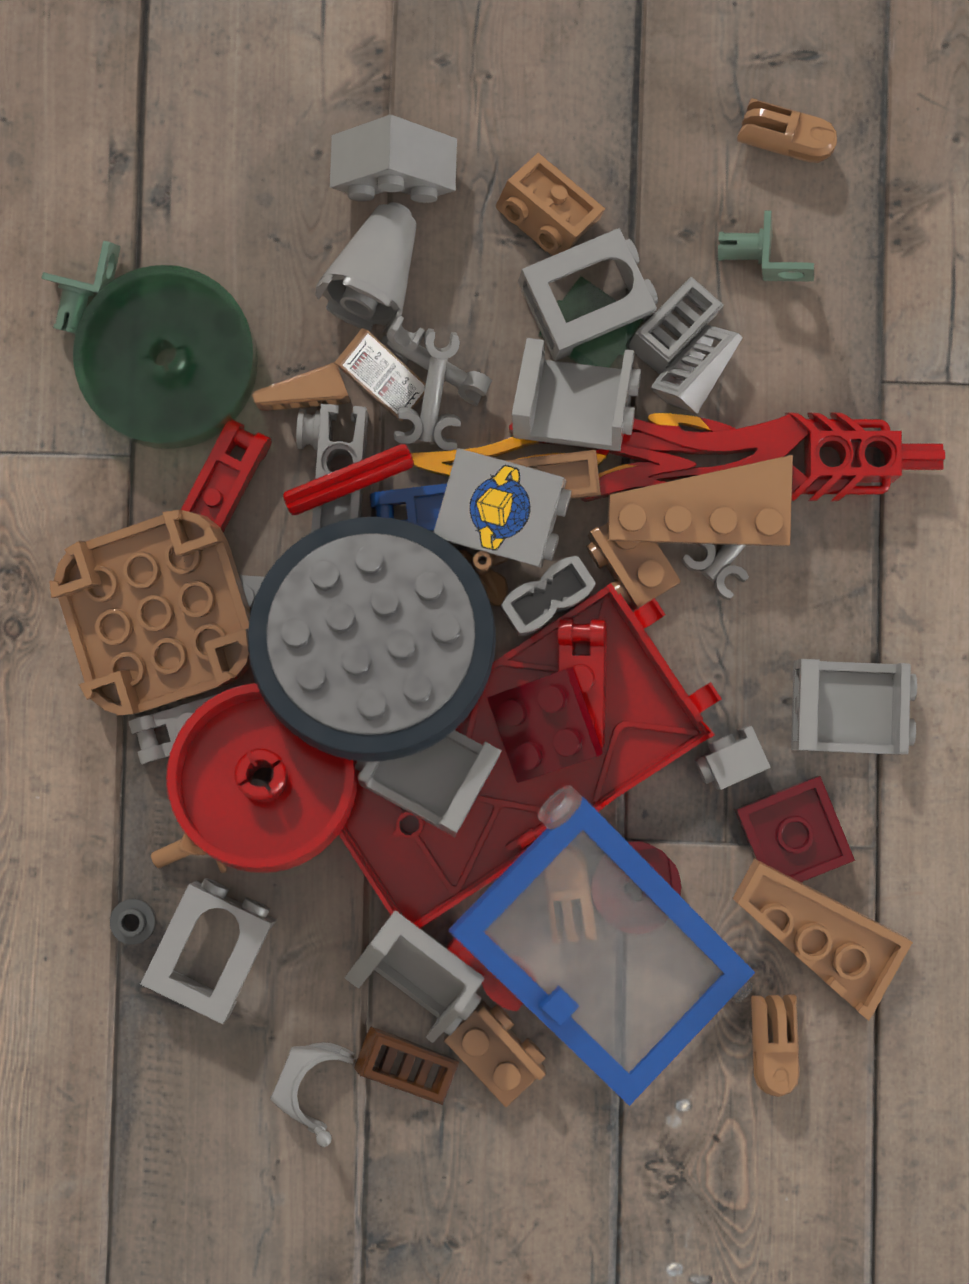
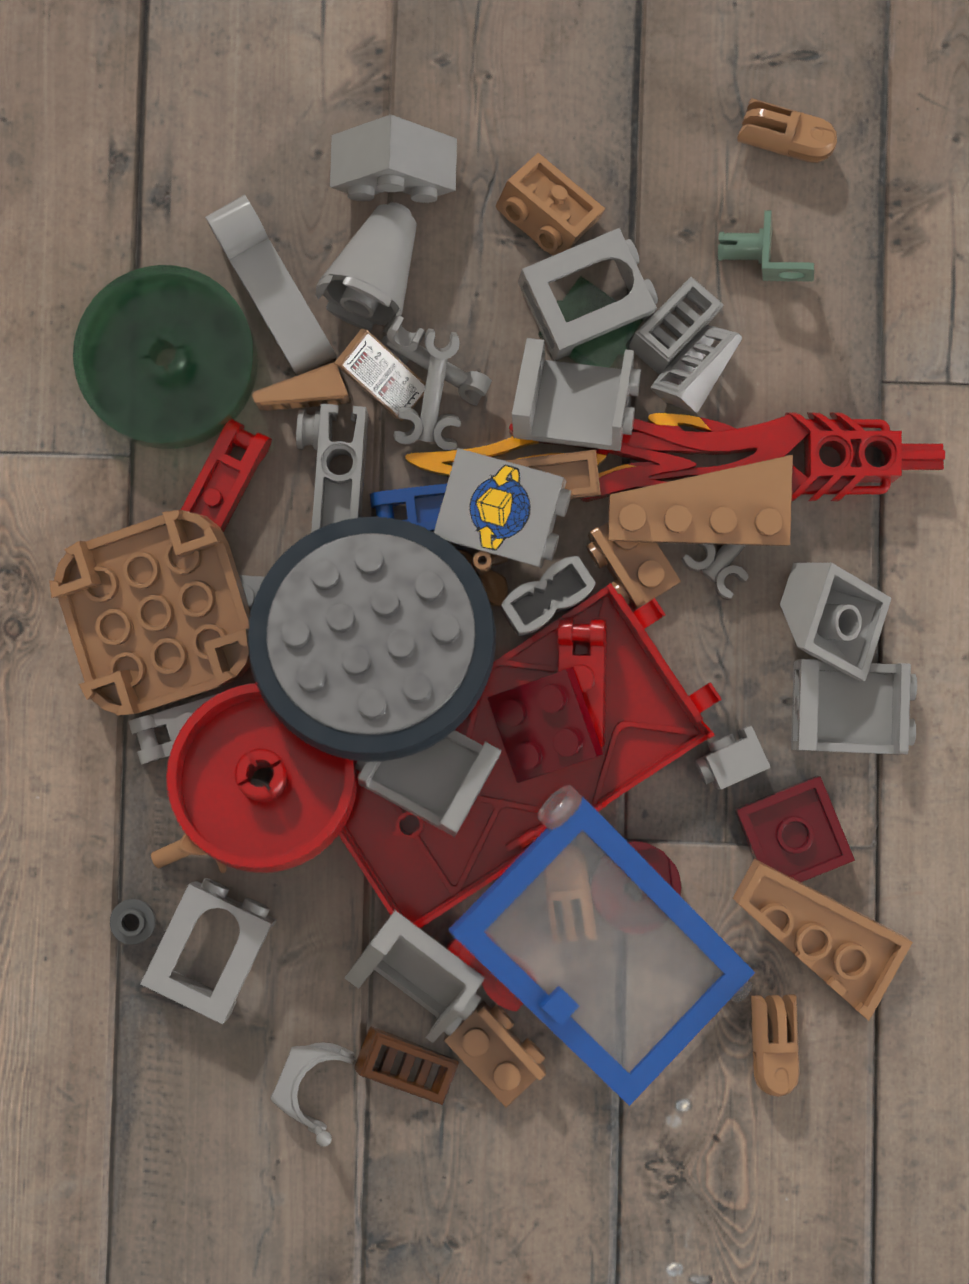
(76, 293): sand green bracket -> none
(270, 286): none -> light grey beam
(348, 479): red axle -> none
(834, 616): none -> light grey slope

